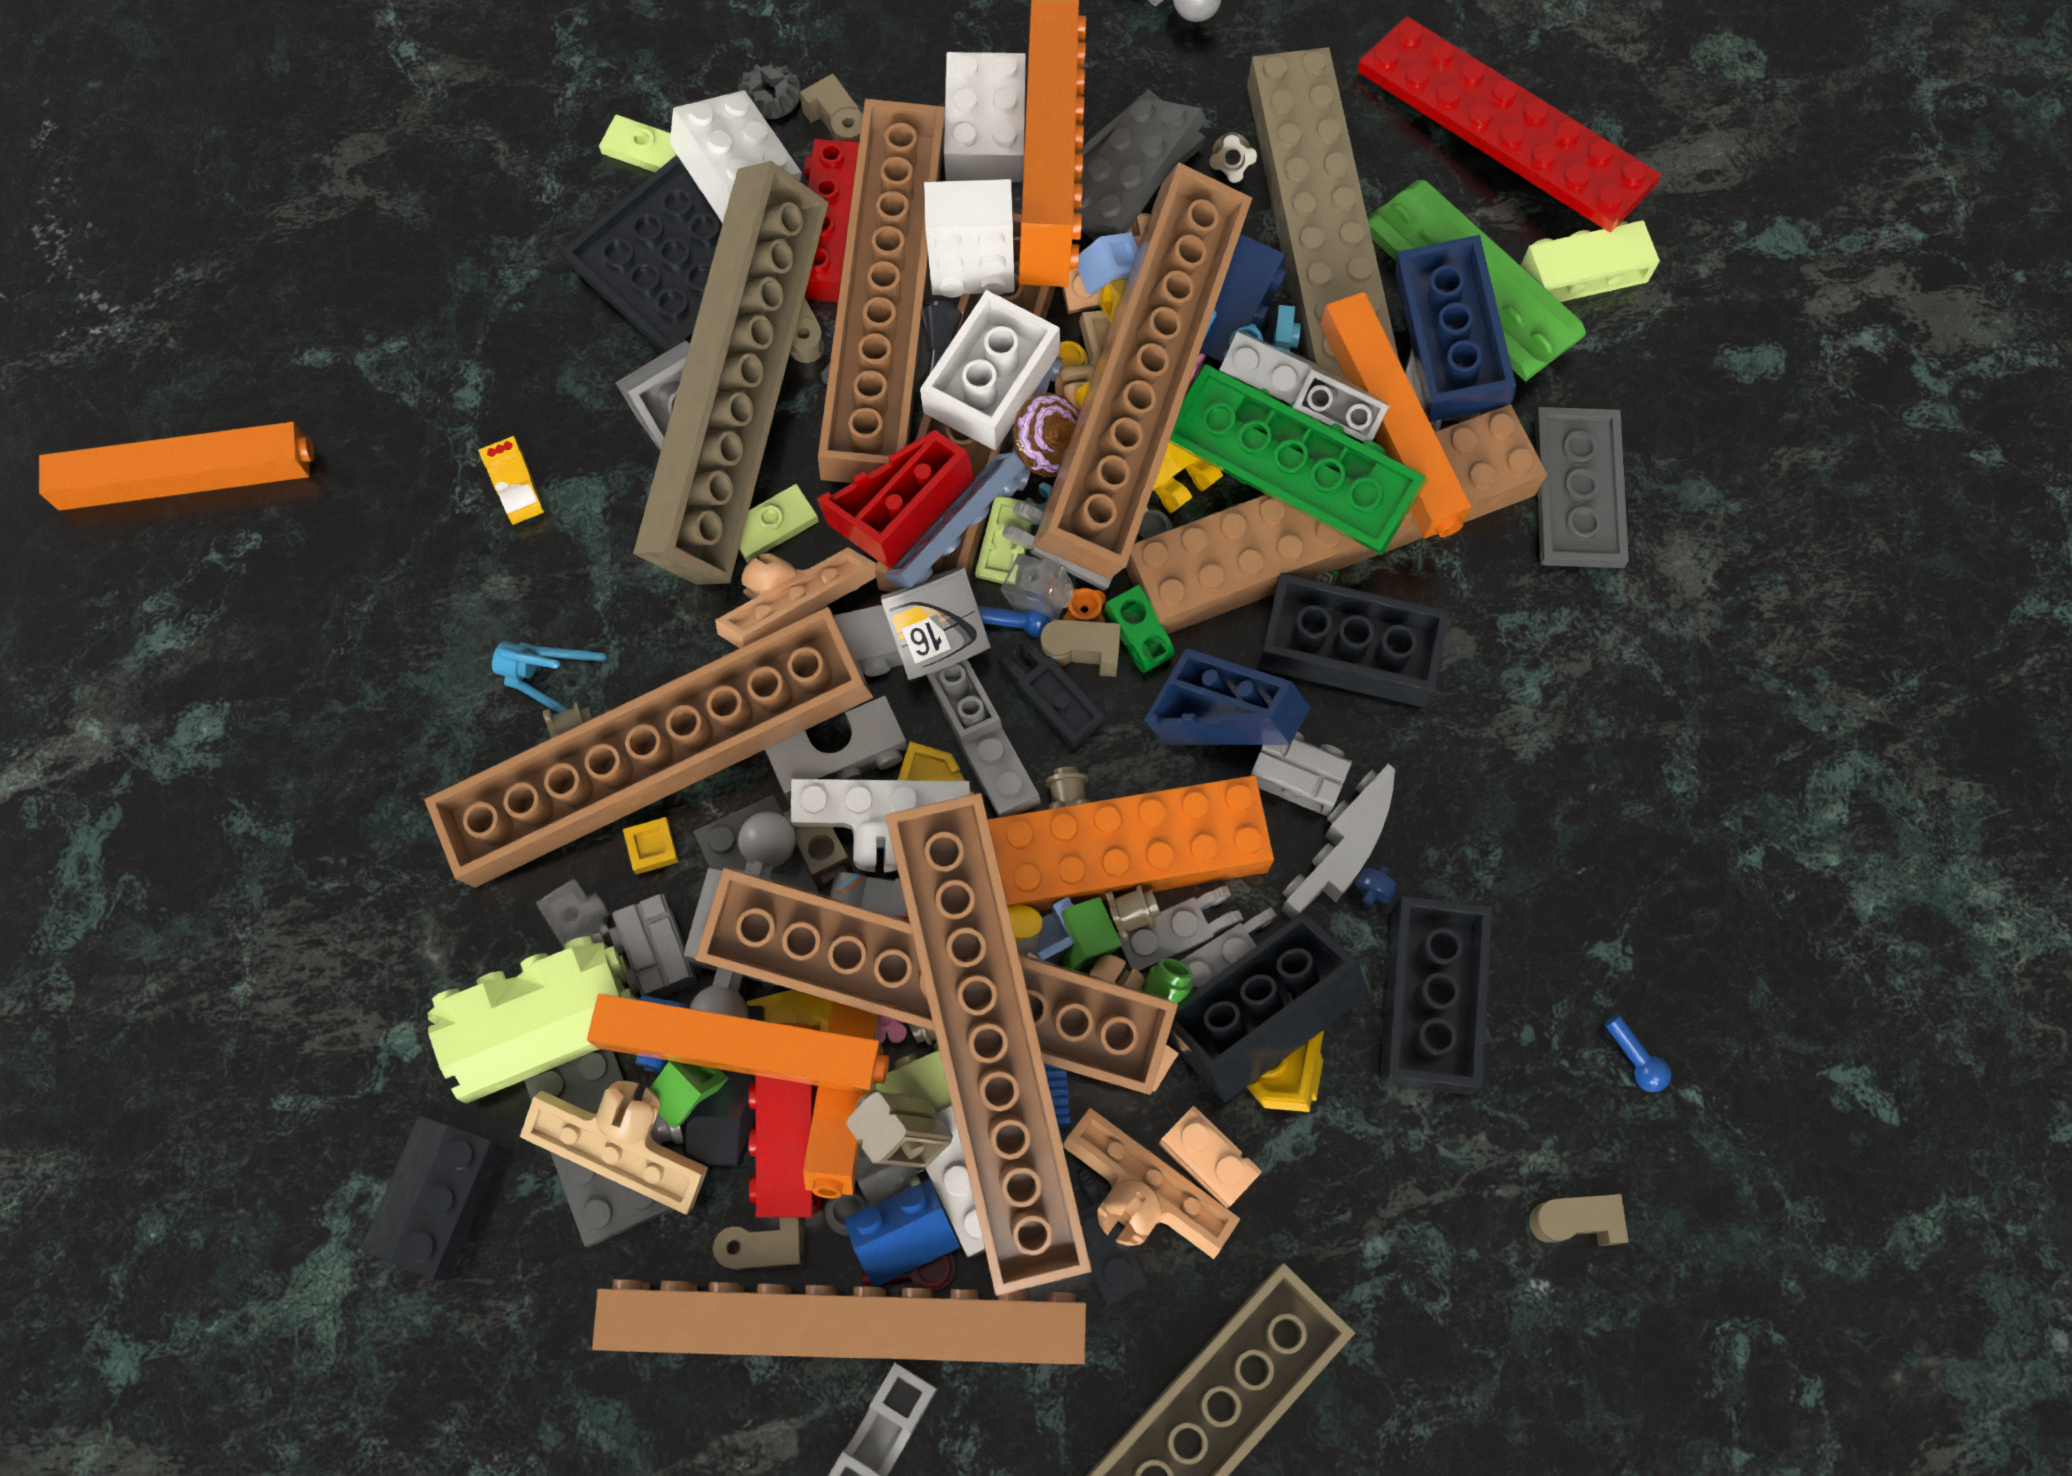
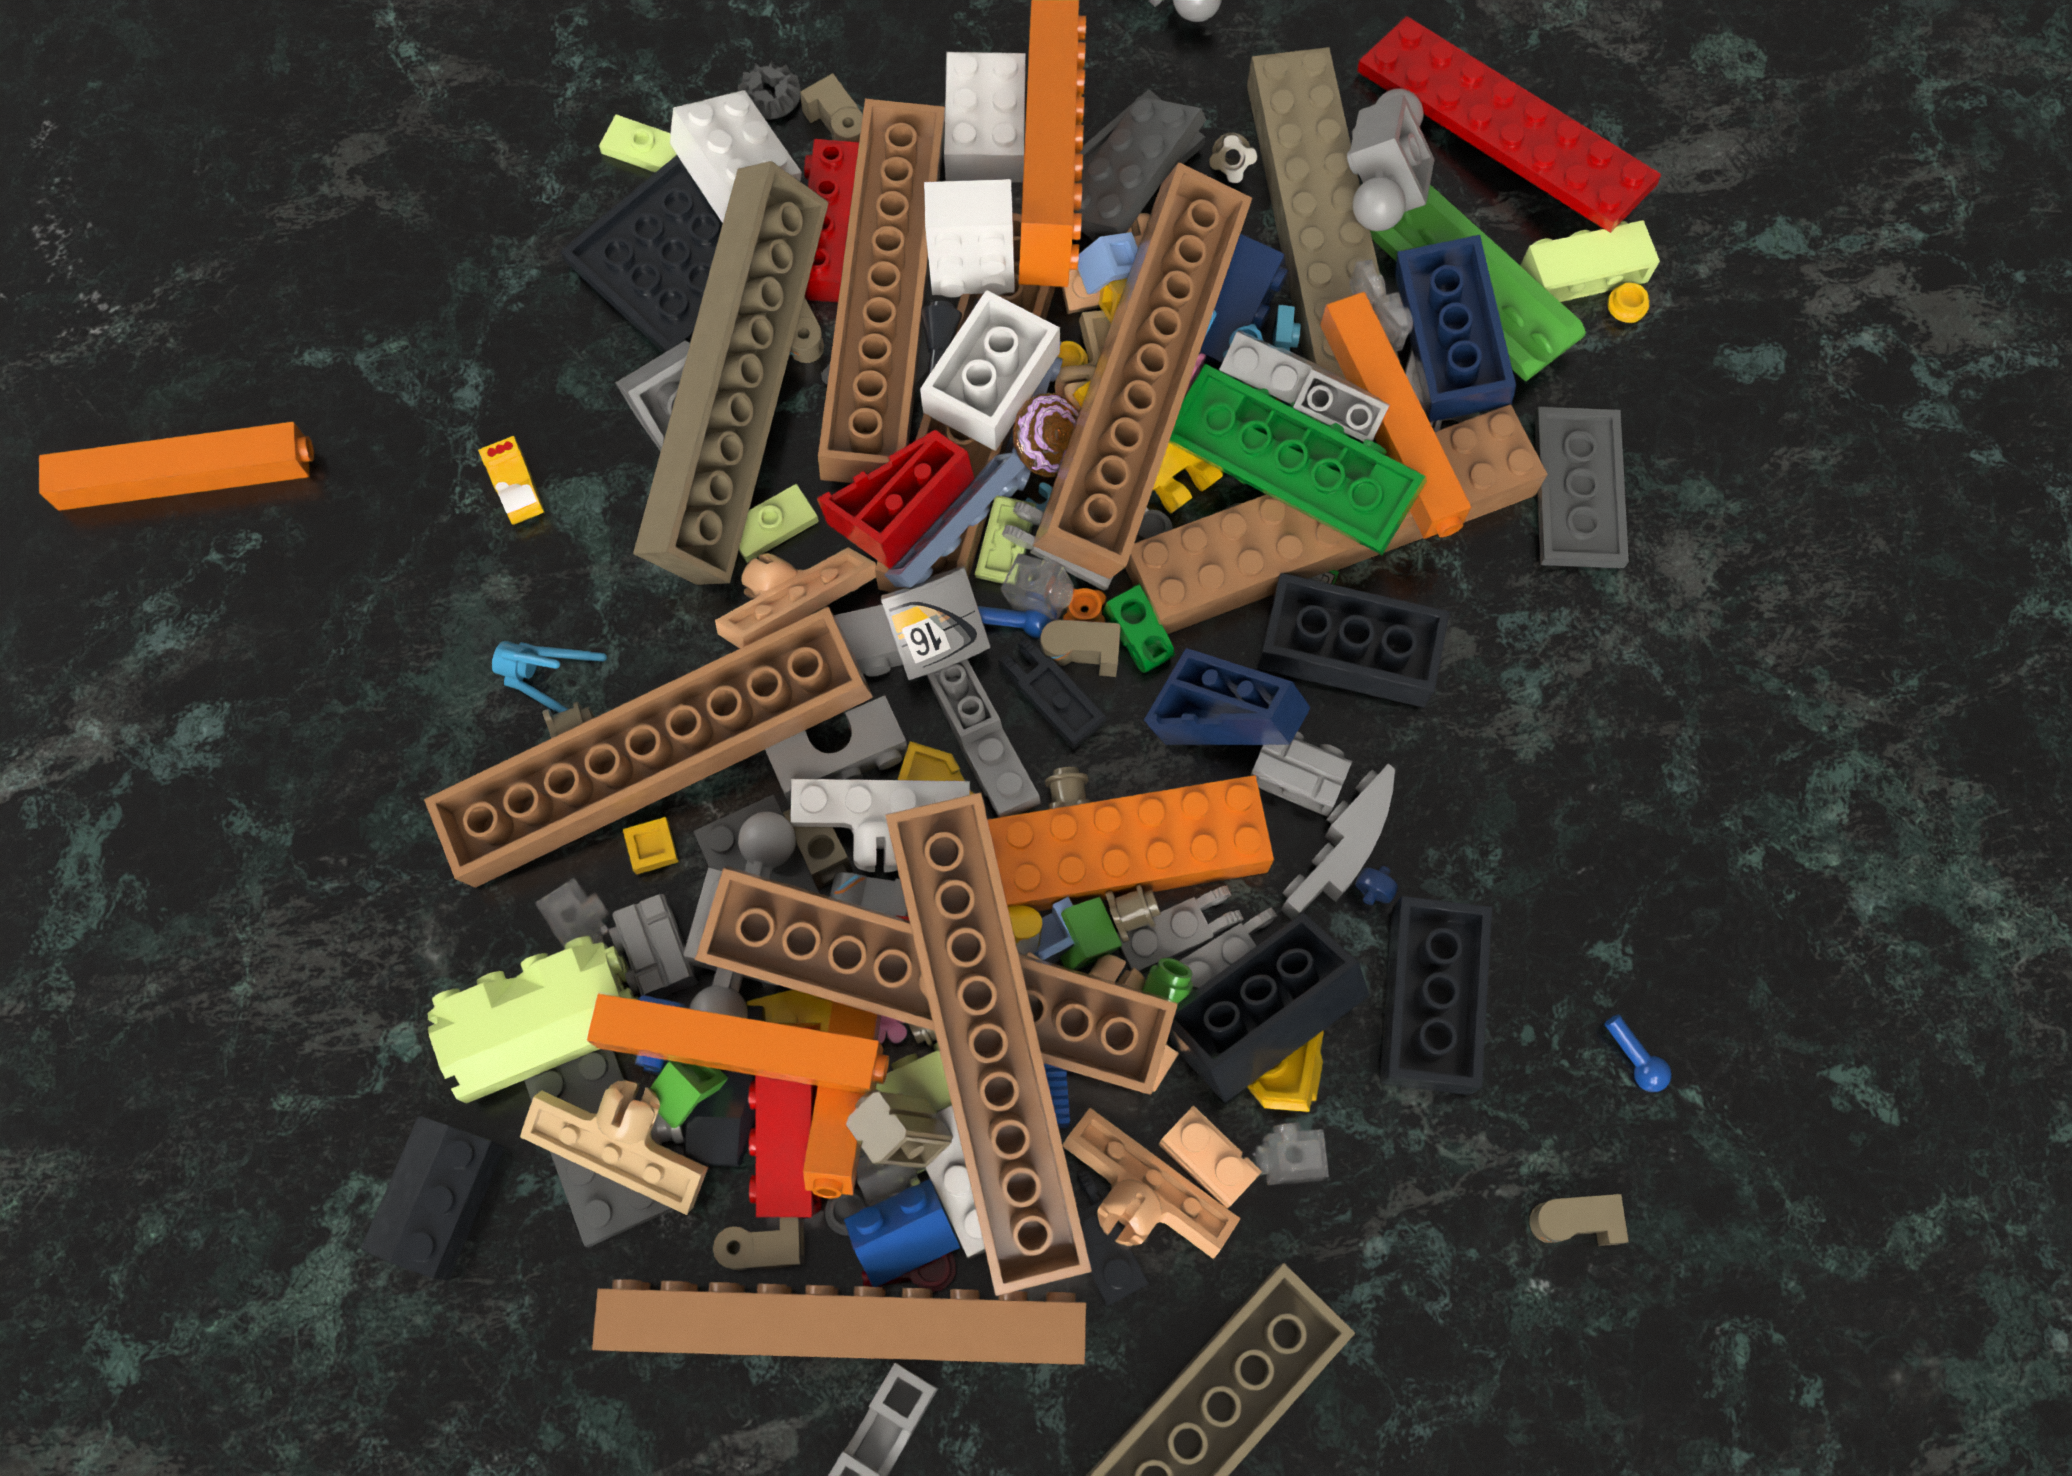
(1293, 1155): none -> clear brick
(1388, 308): none -> clear slope
(1390, 160): none -> light grey brick
(1628, 302): none -> yellow plate

